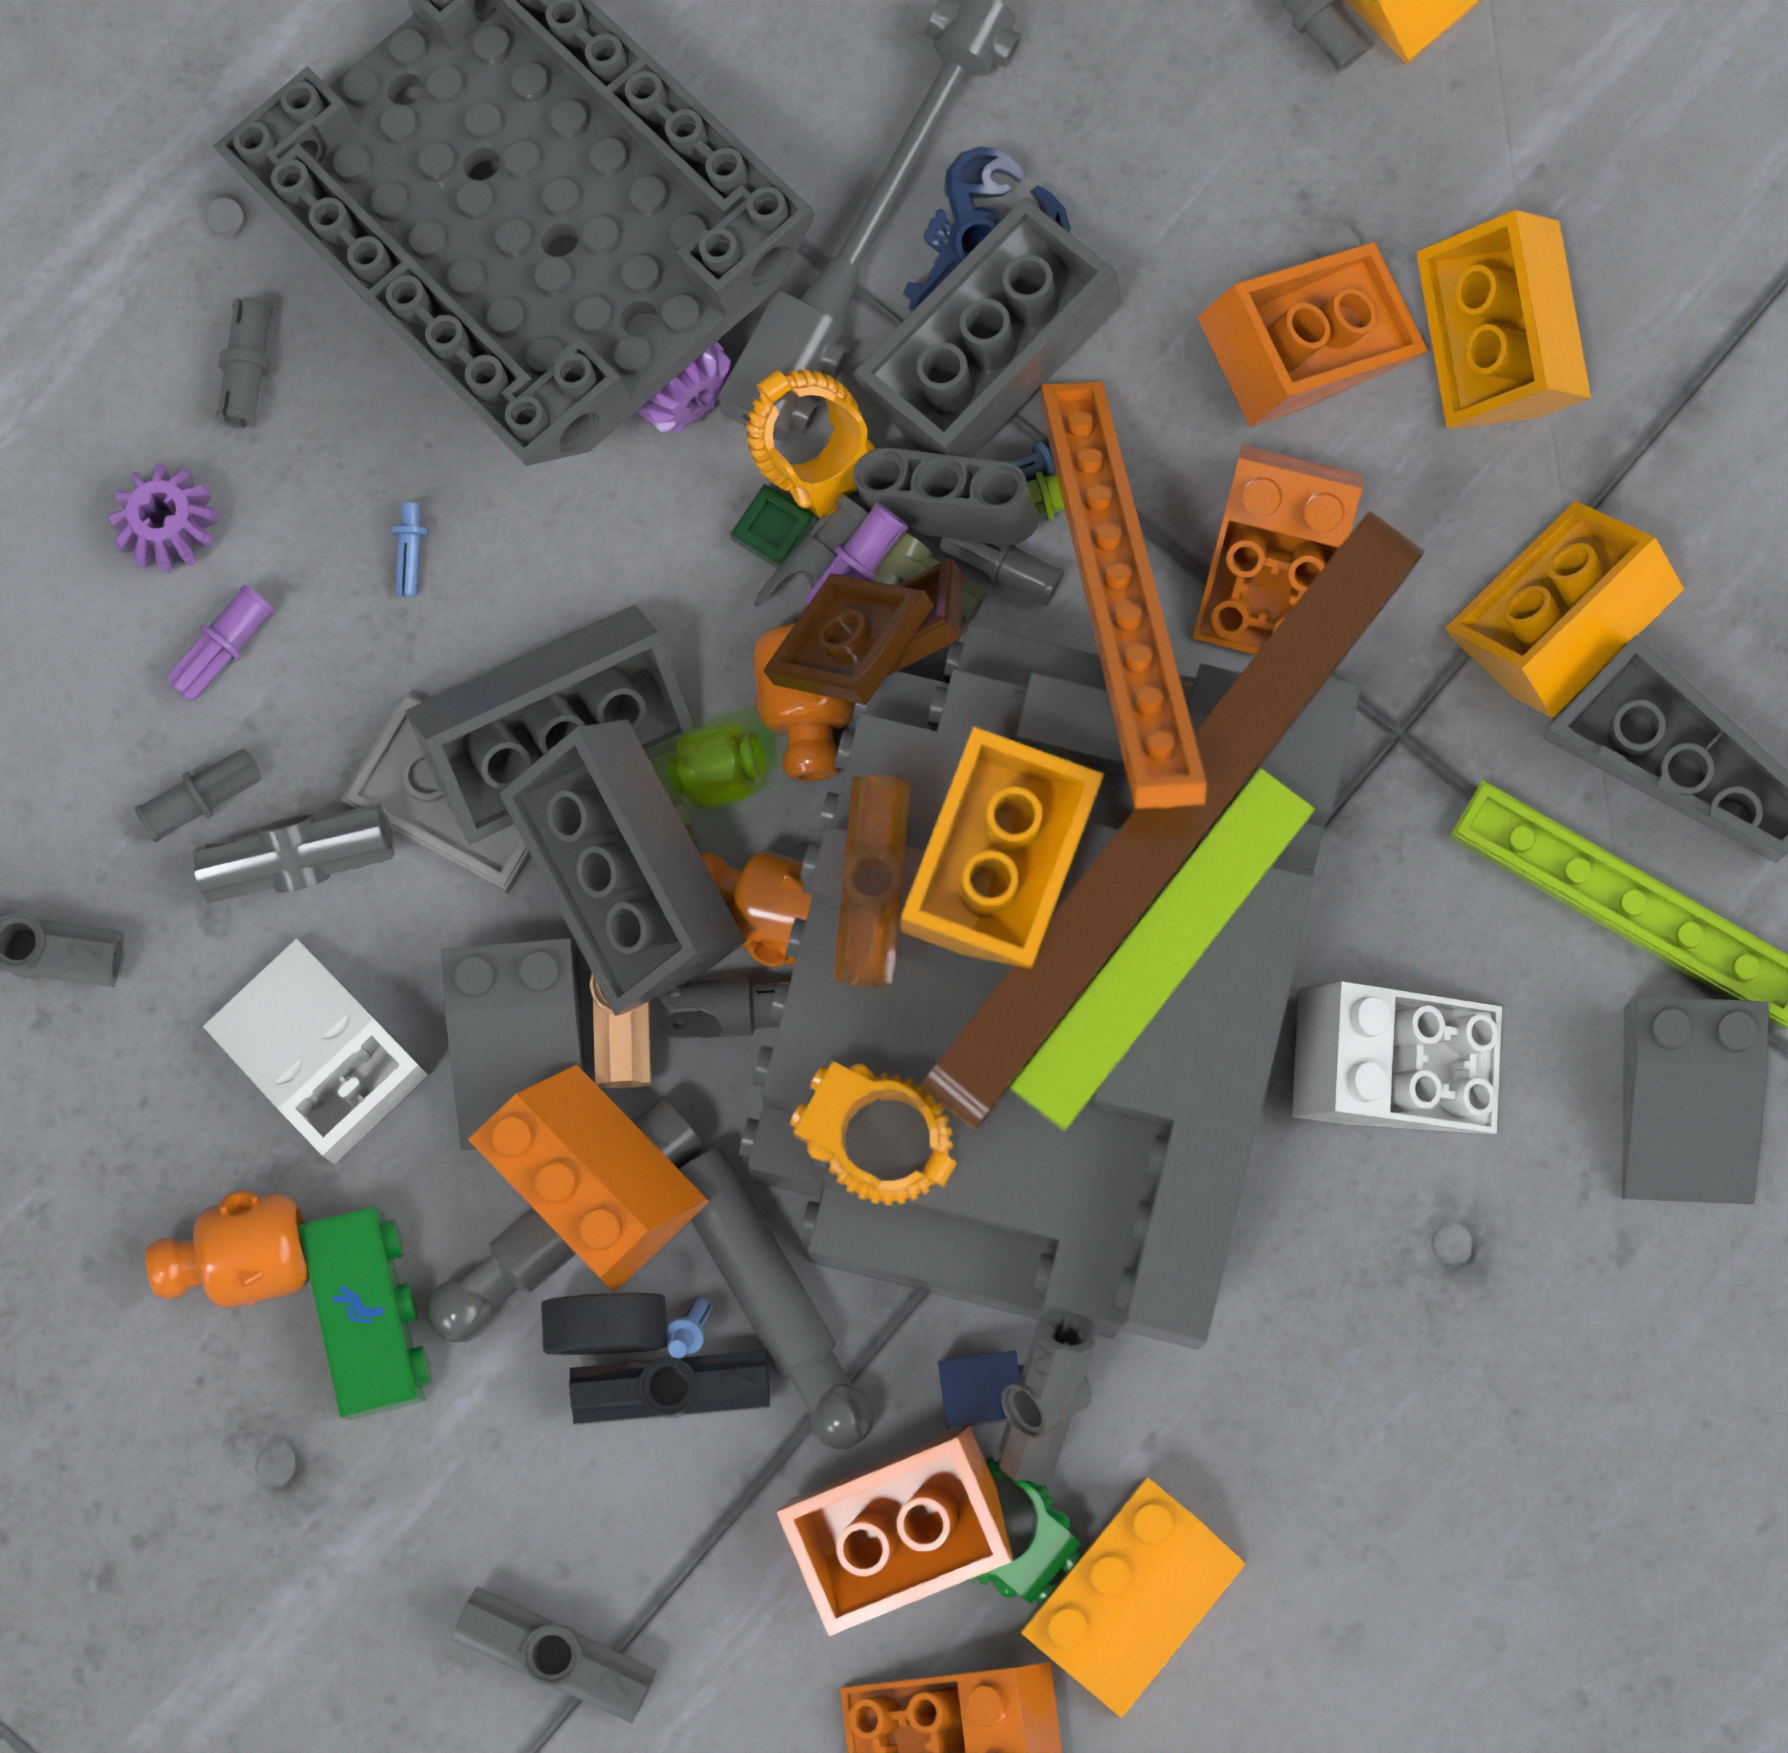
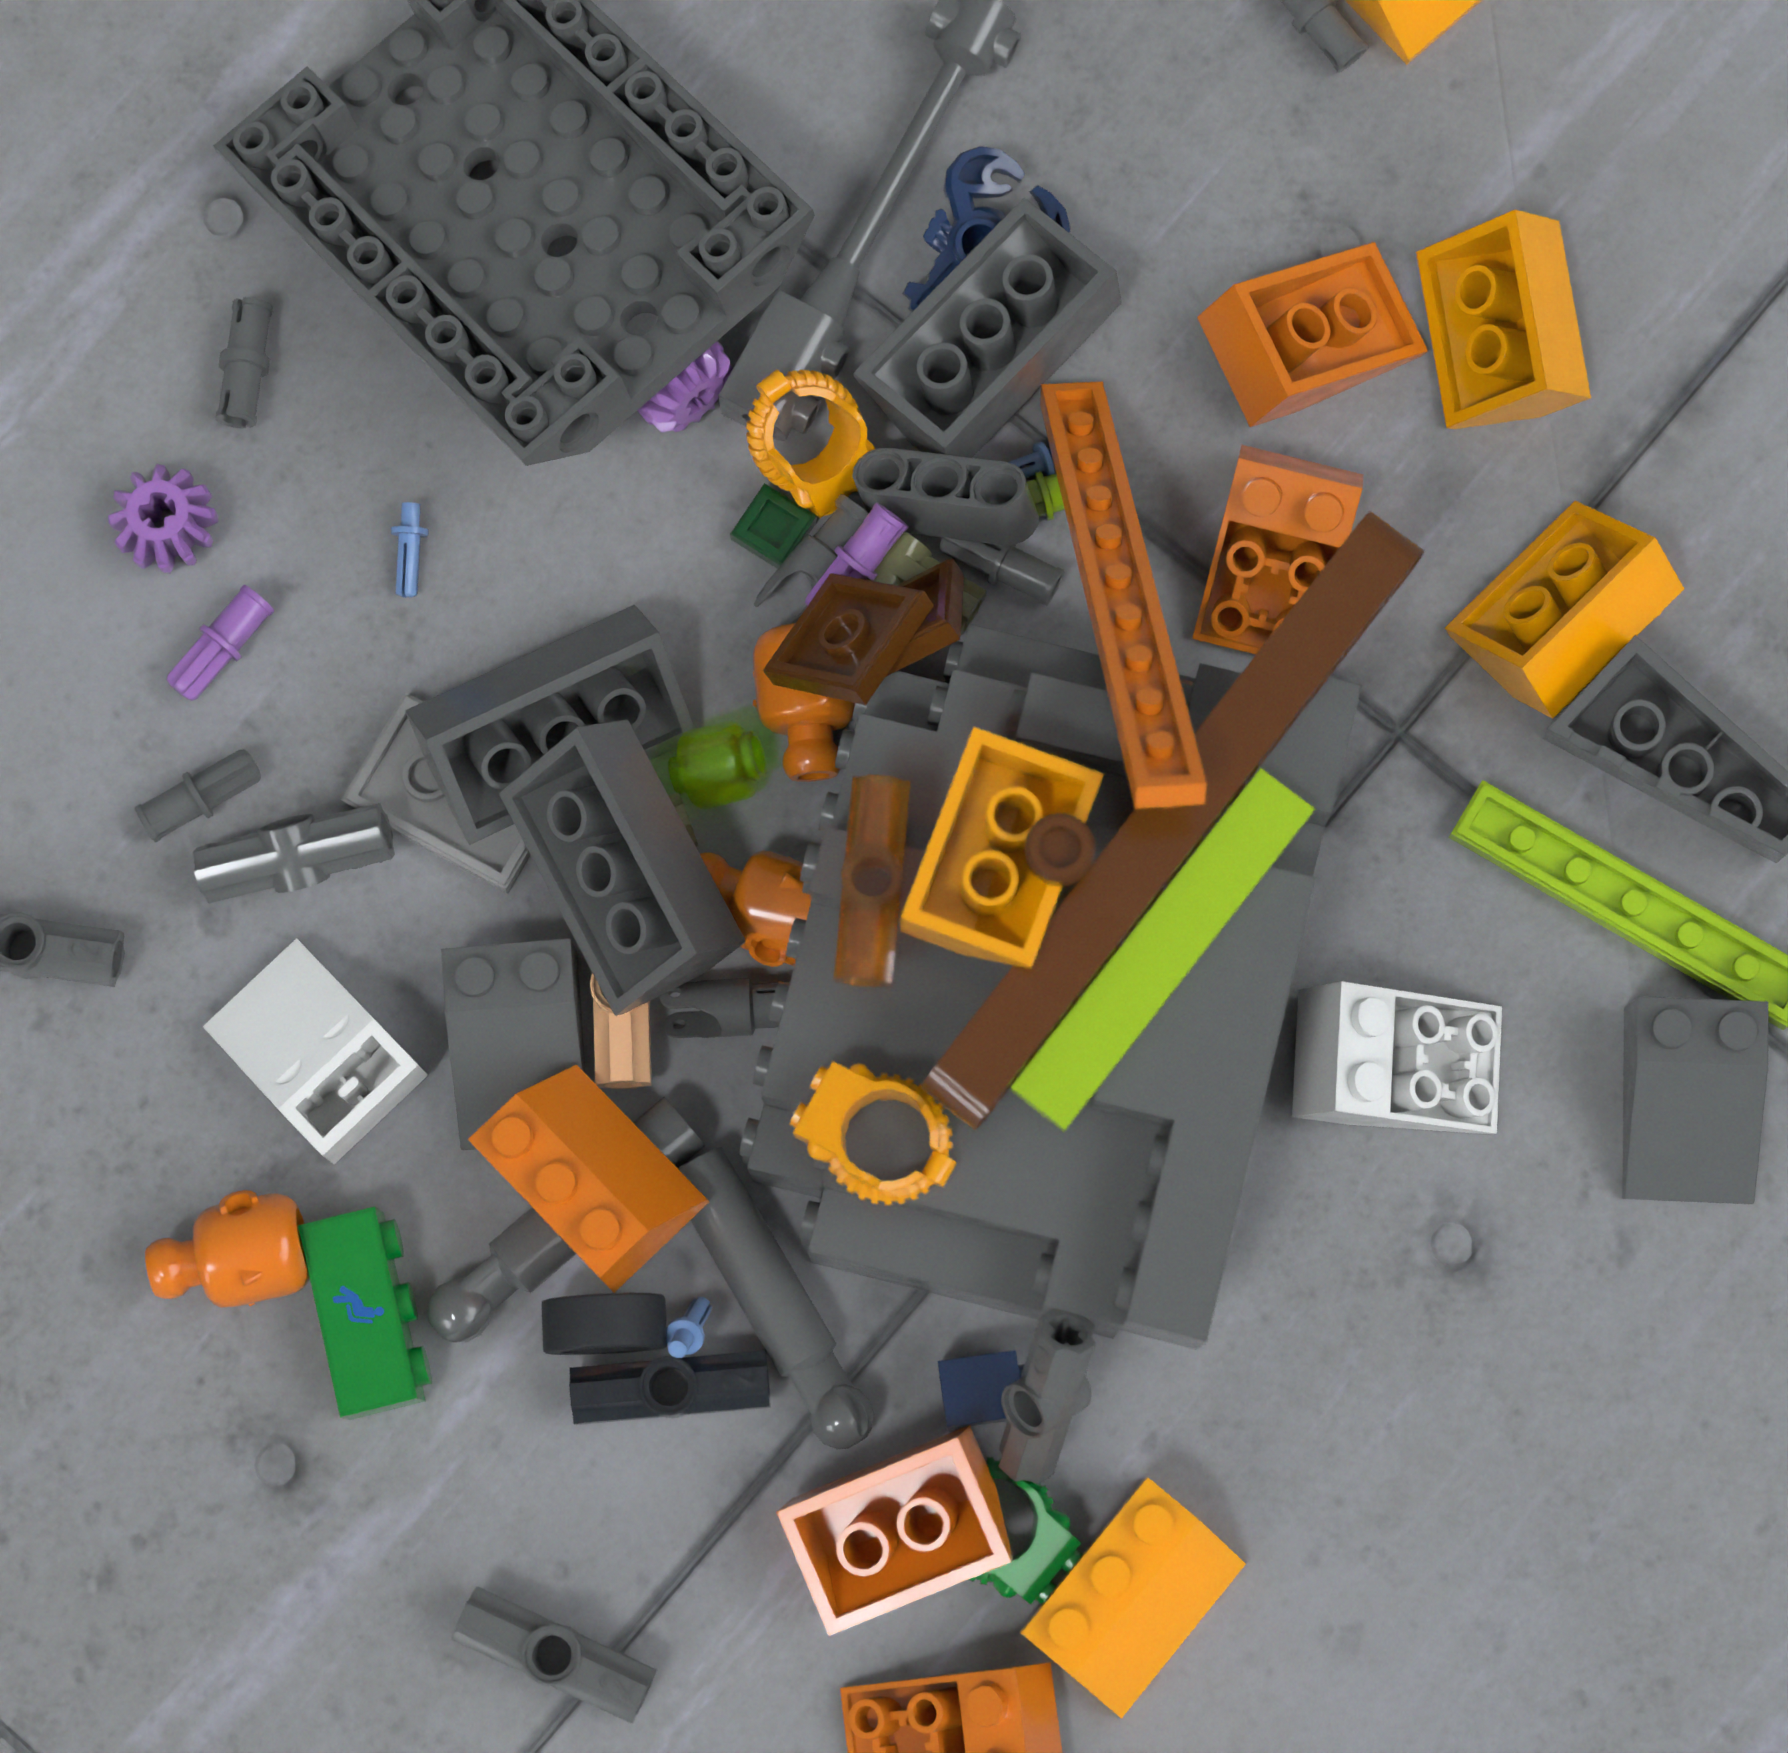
(1059, 849): none -> reddish brown tile

